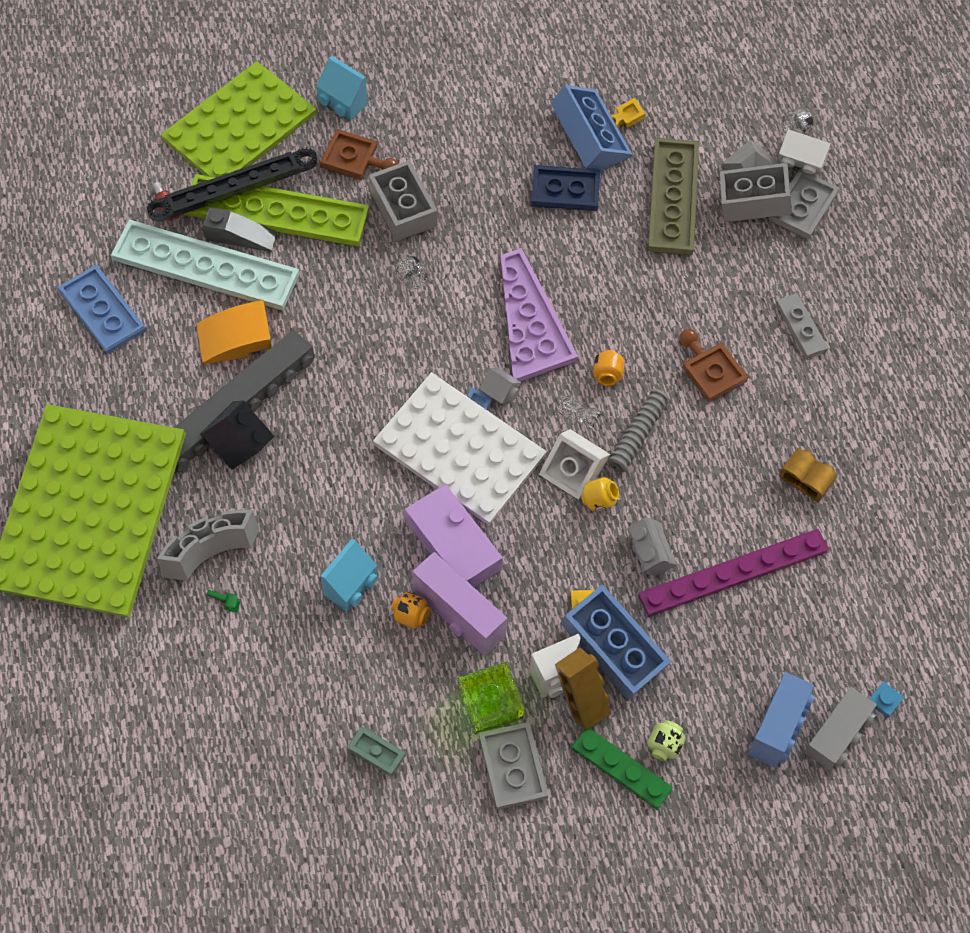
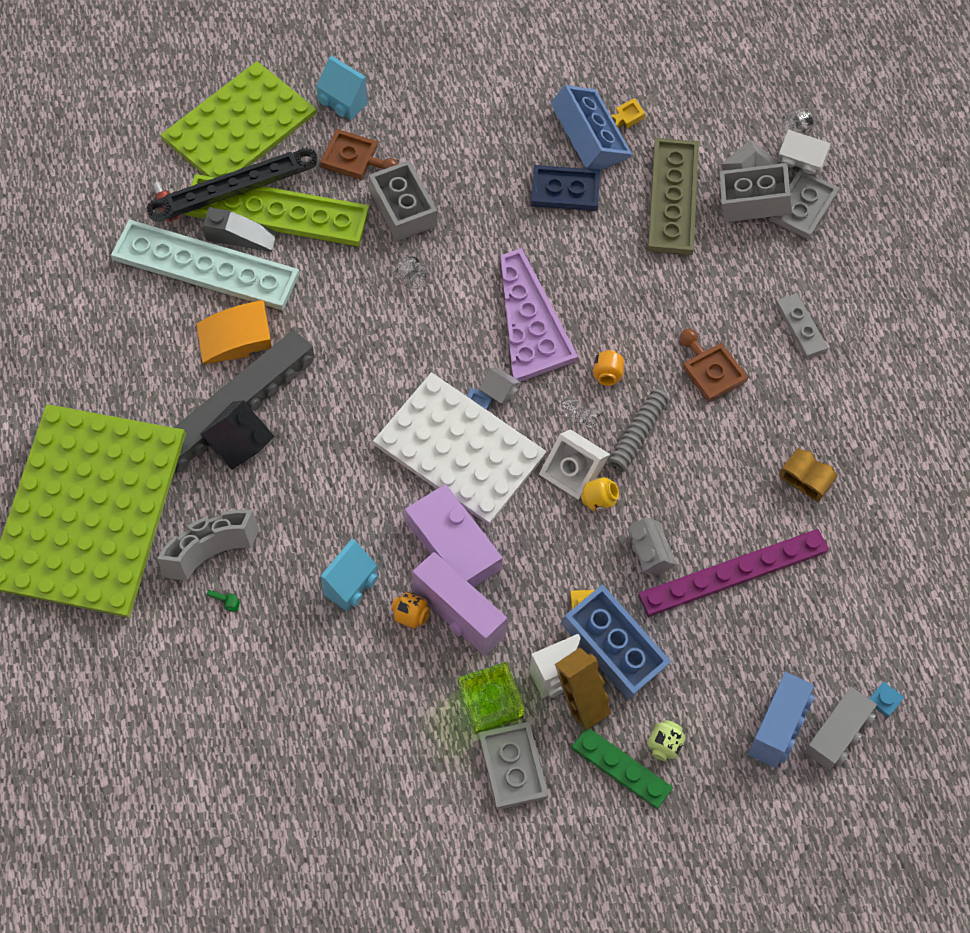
(101, 309): medium blue tile -> none
(376, 751): sand green plate -> none

